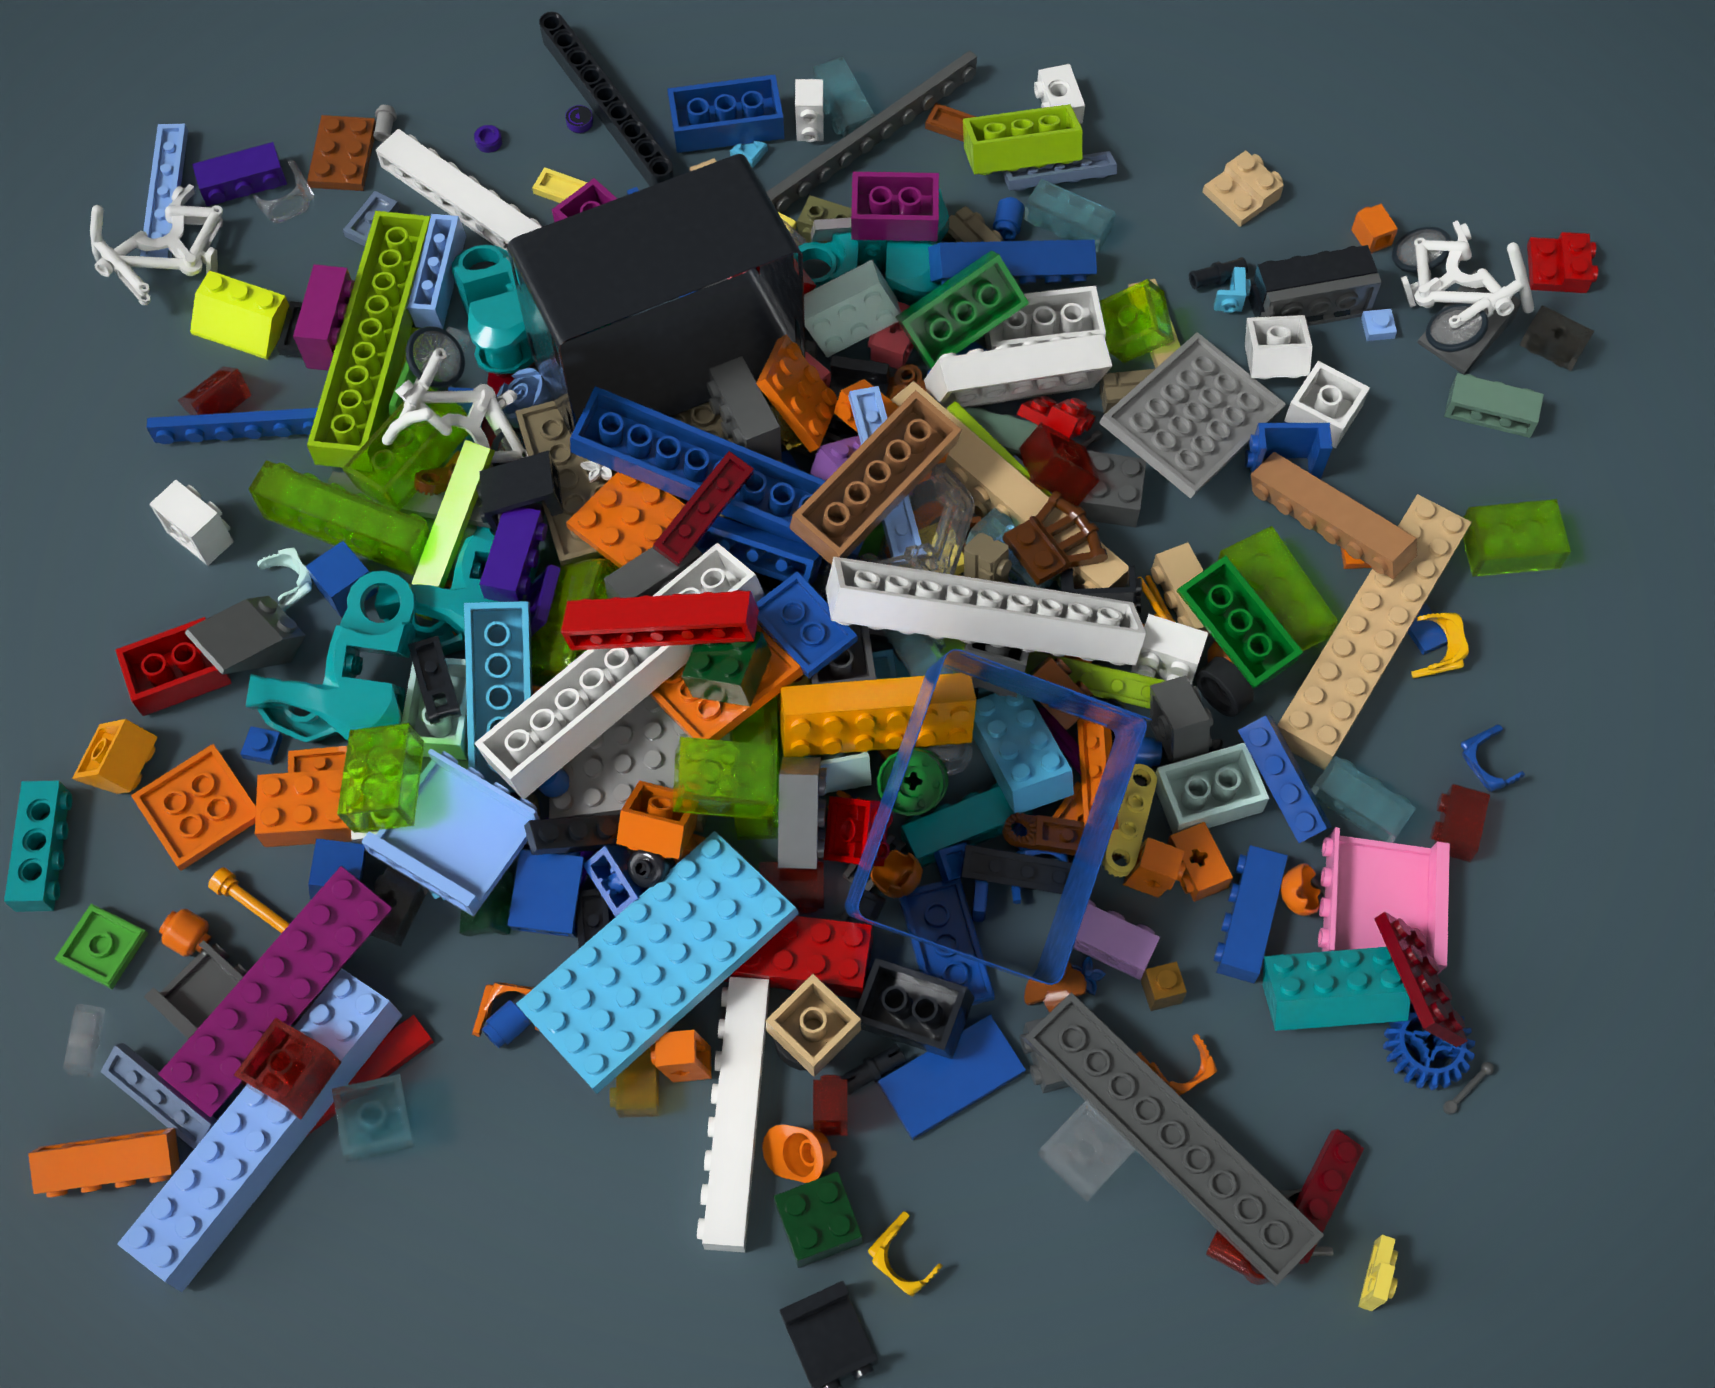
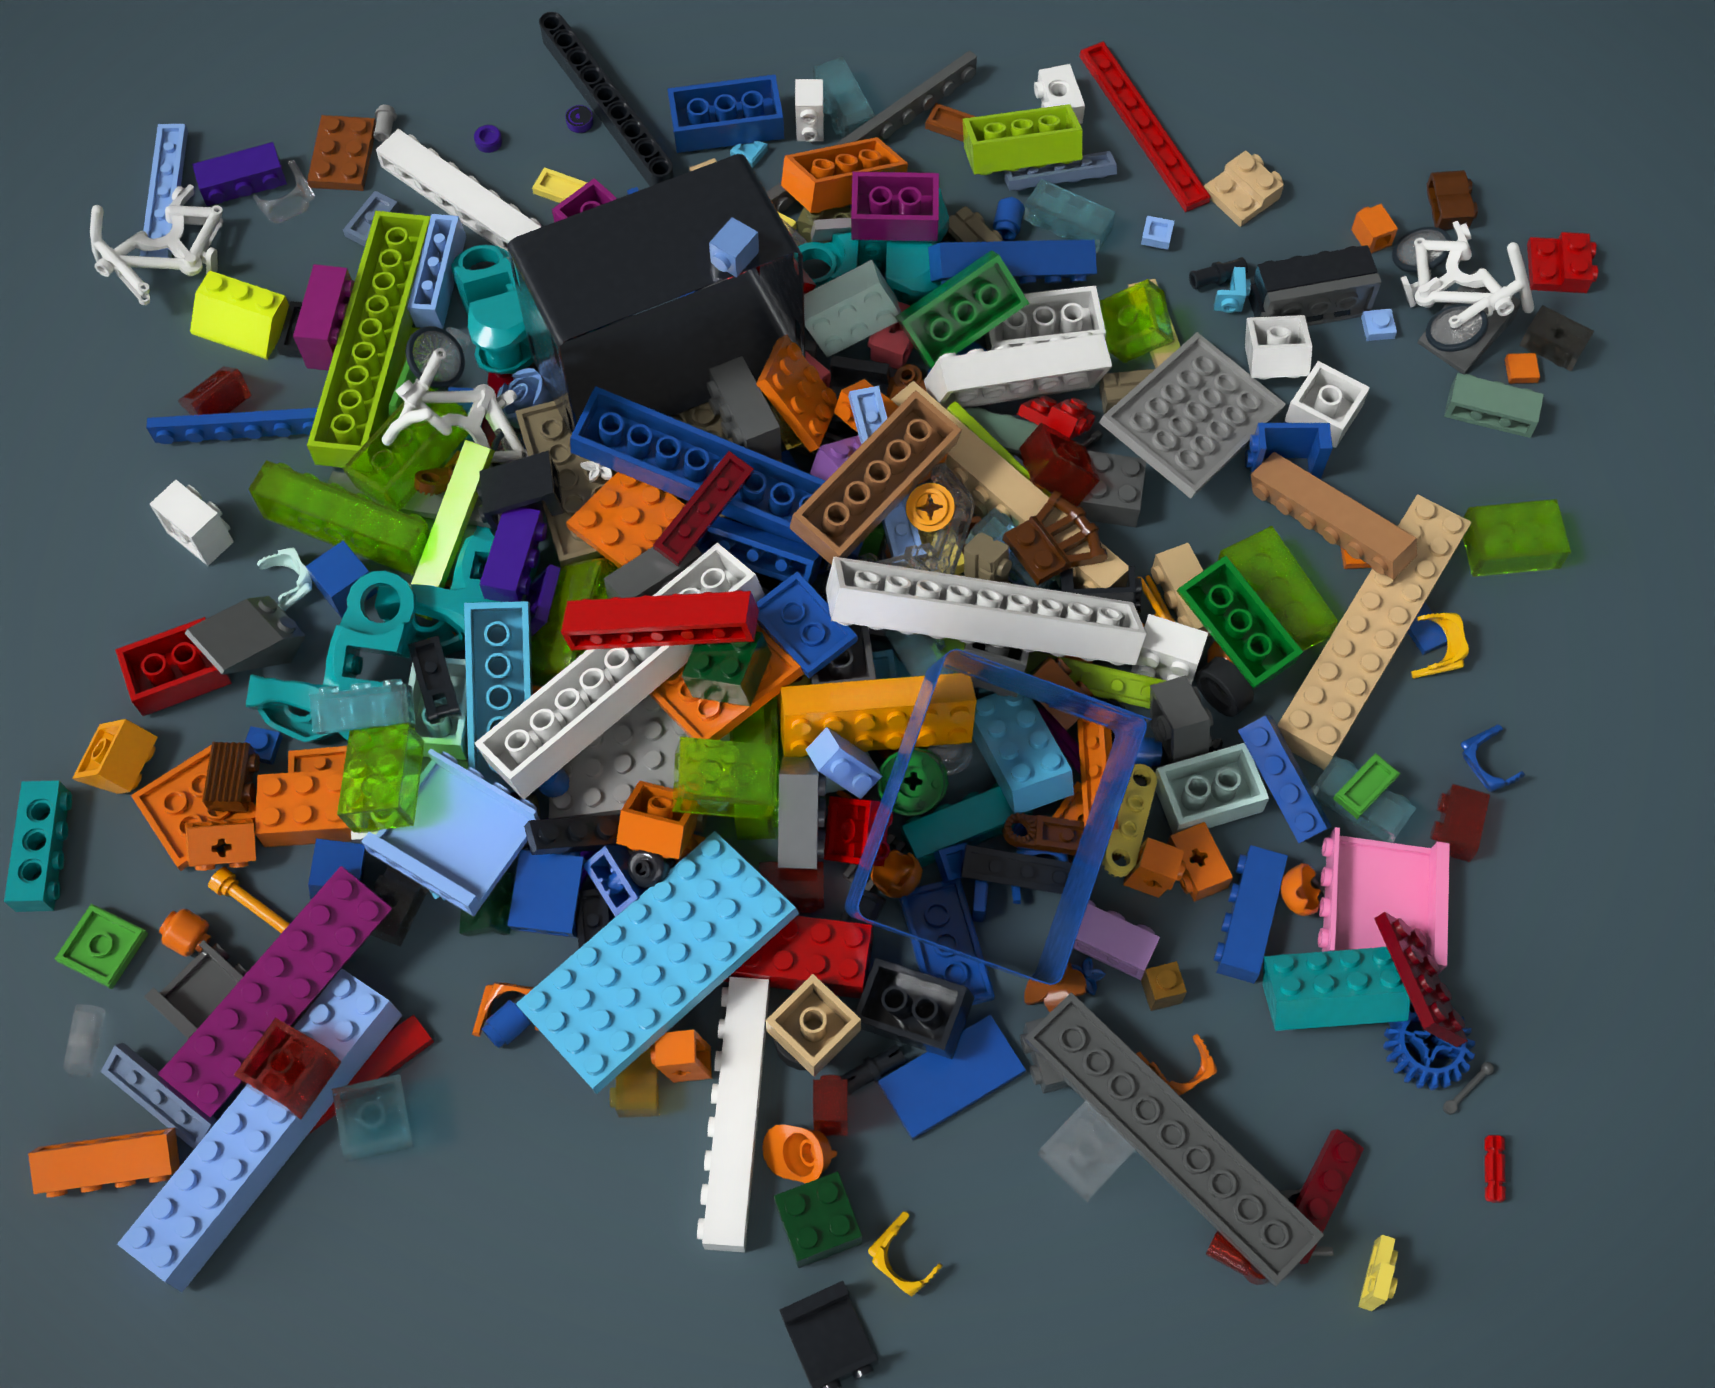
(203, 835): none -> orange brick
(230, 777): none -> reddish brown brick
(361, 707): none -> clear light blue brick
(734, 247): none -> medium blue brick
(823, 176): none -> orange brick
(843, 763): none -> light blue brick
(920, 497): none -> light orange gear
(1145, 127): none -> red tile
(1157, 232): none -> light blue plate
(1366, 786): none -> bright green tile
(1451, 199): none -> reddish brown brick
(1495, 1169): none -> red axle
(1522, 368): none -> orange tile

